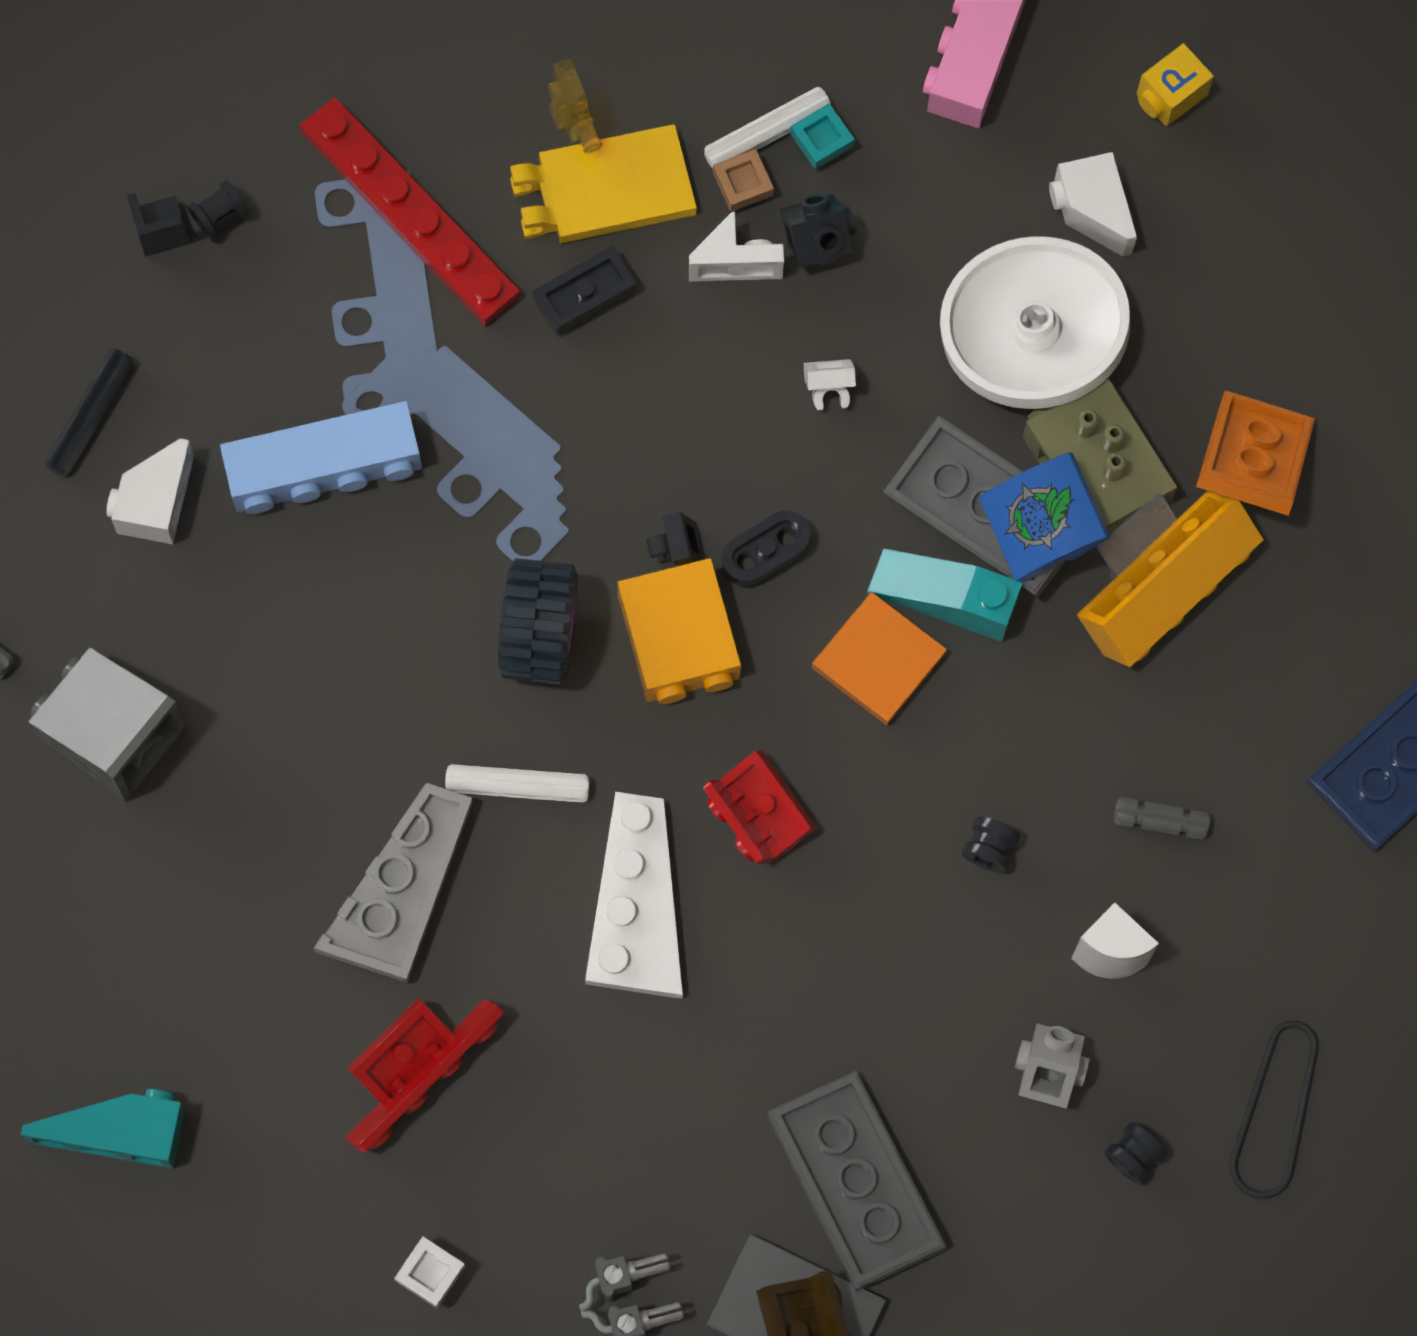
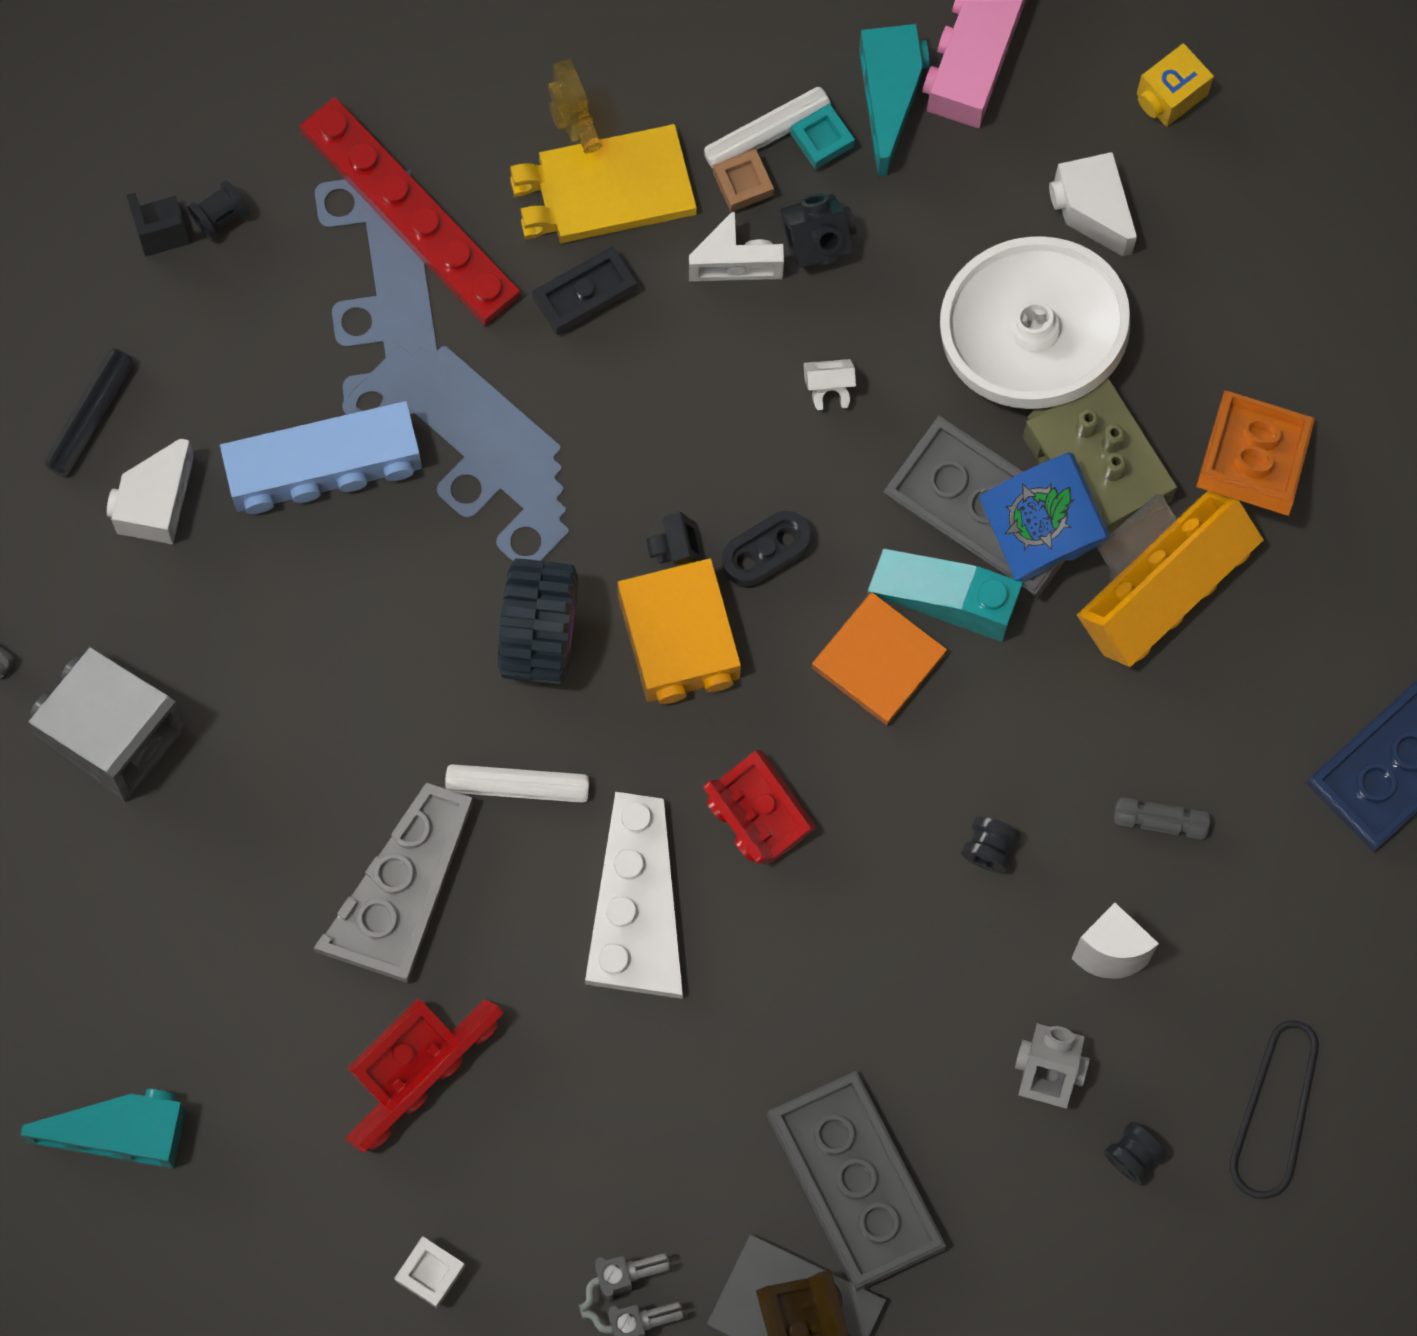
(891, 77): none -> teal slope

